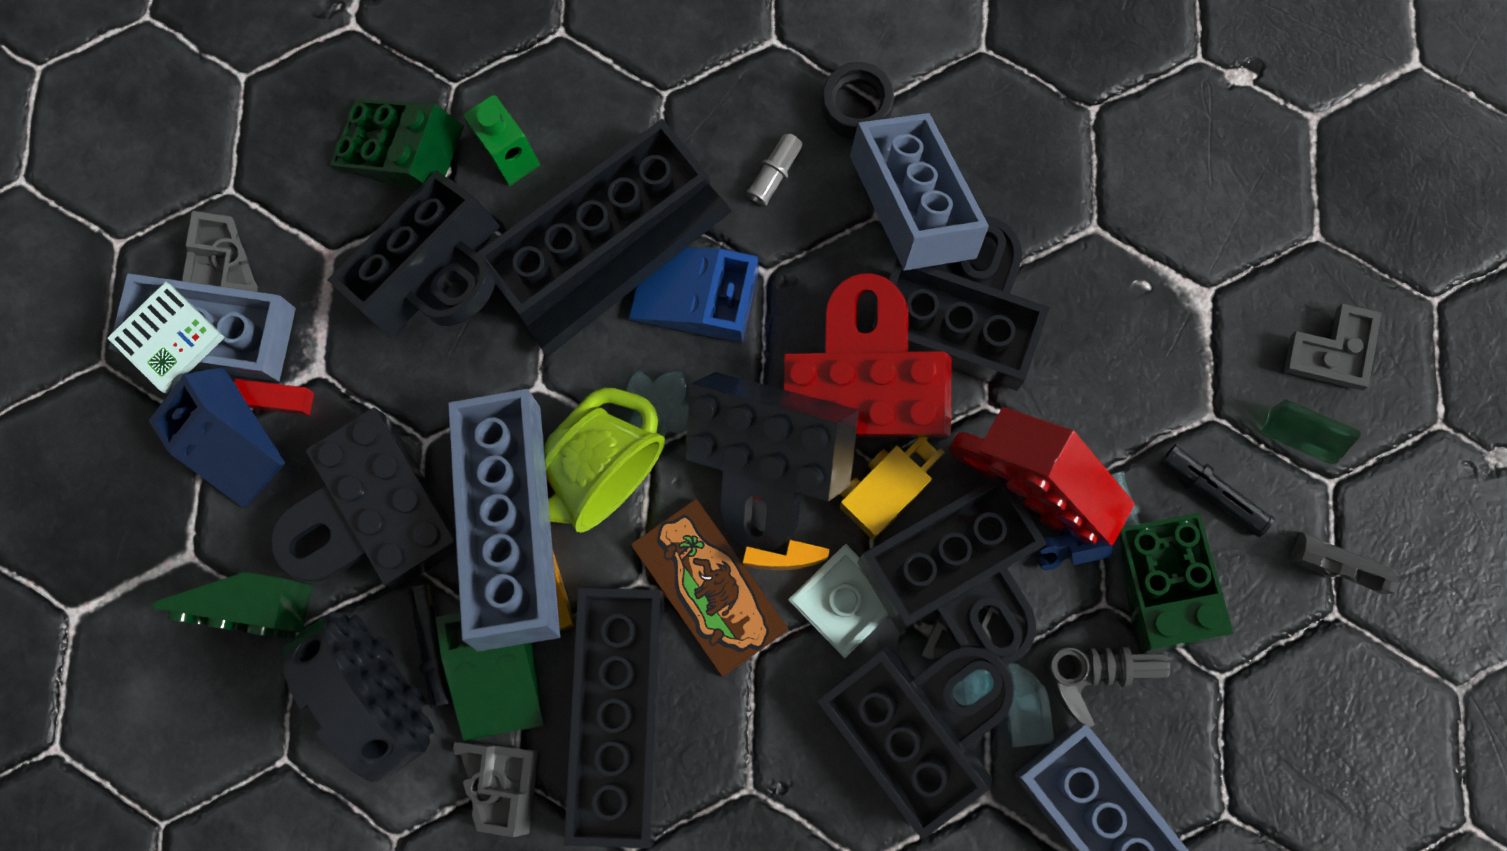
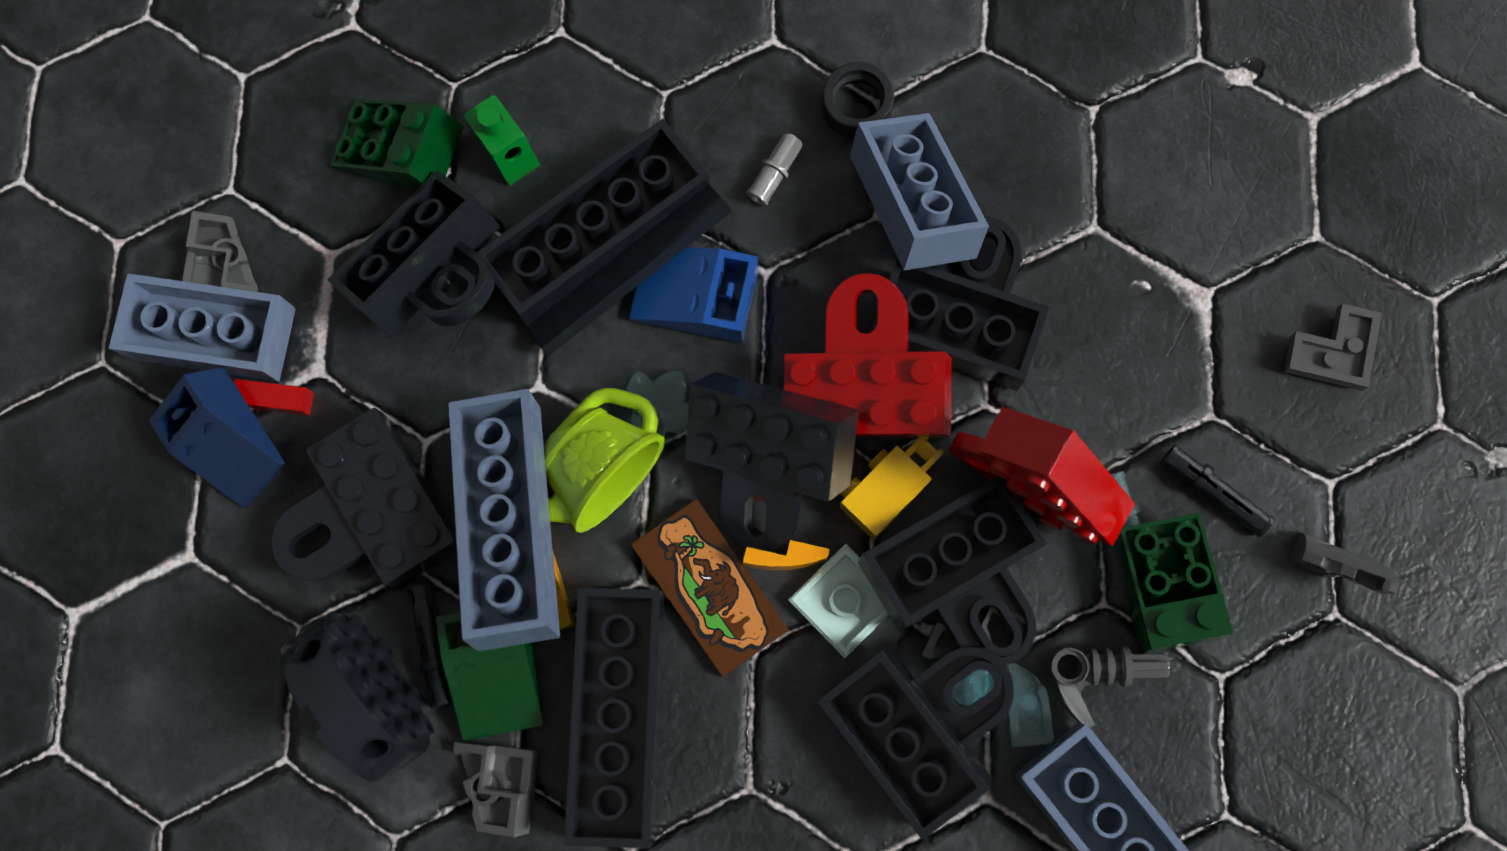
(166, 337): light aqua tile -> none
(243, 603): dark green slope -> none
(1070, 547): dark blue plate -> none
(1309, 431): clear green slope -> none

